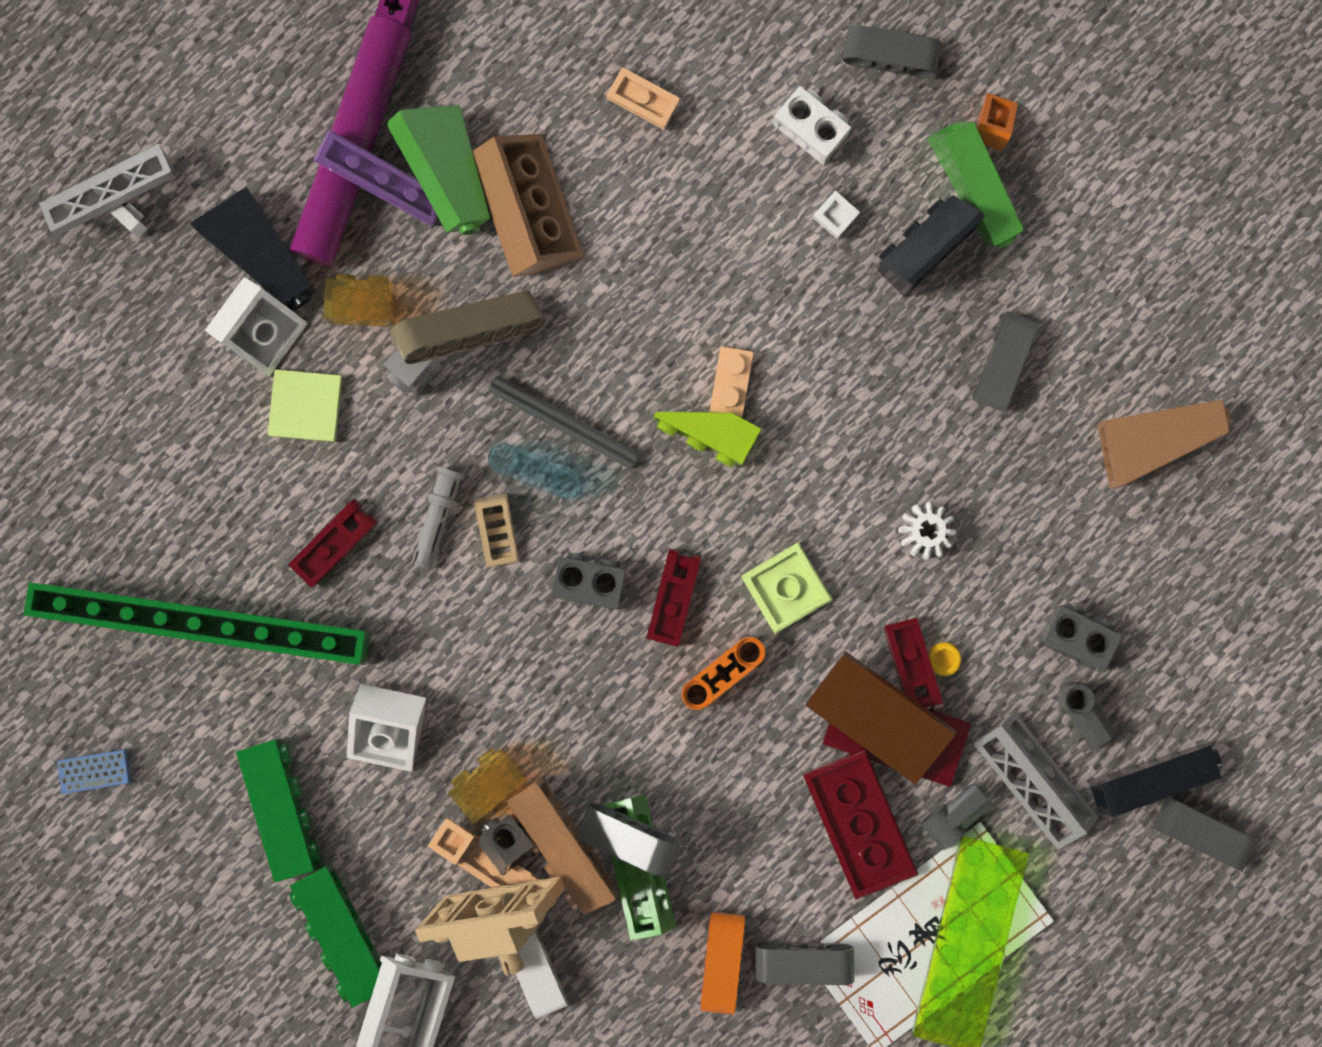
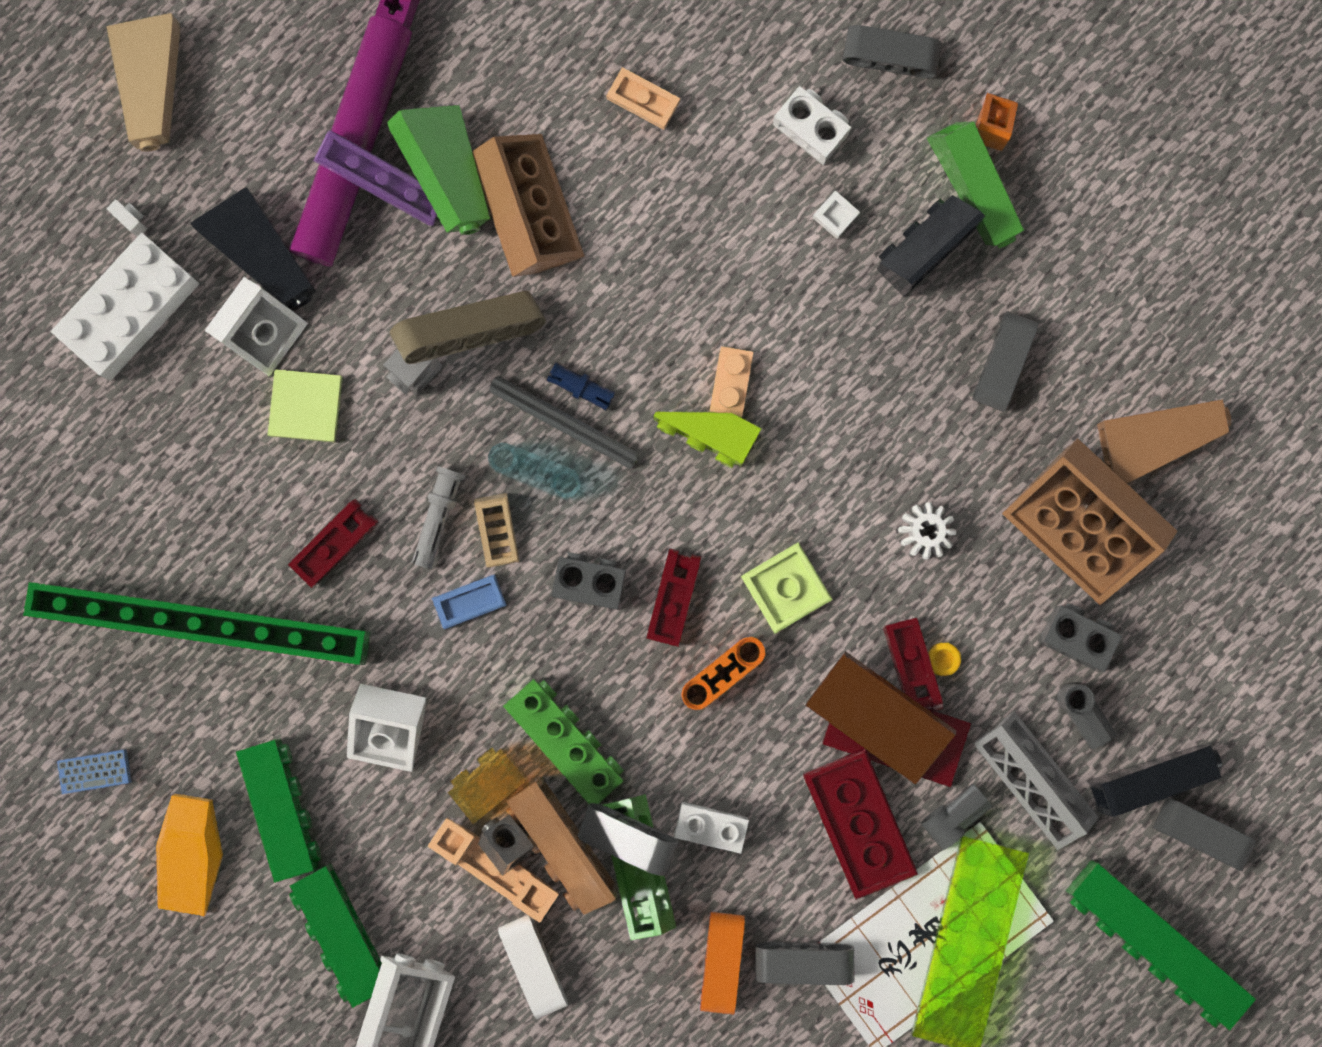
(107, 190): light grey fence -> none
(125, 307): none -> white brick
(146, 75): none -> tan slope
(188, 855): none -> light orange piece
(360, 301): clear yellow brick -> none
(469, 601): none -> medium blue tile
(492, 920): tan brick -> none
(563, 742): none -> bright green brick
(581, 386): none -> dark blue pin
(711, 827): none -> white brick
(1090, 522): none -> medium nougat slope
(1160, 945): none -> green brick

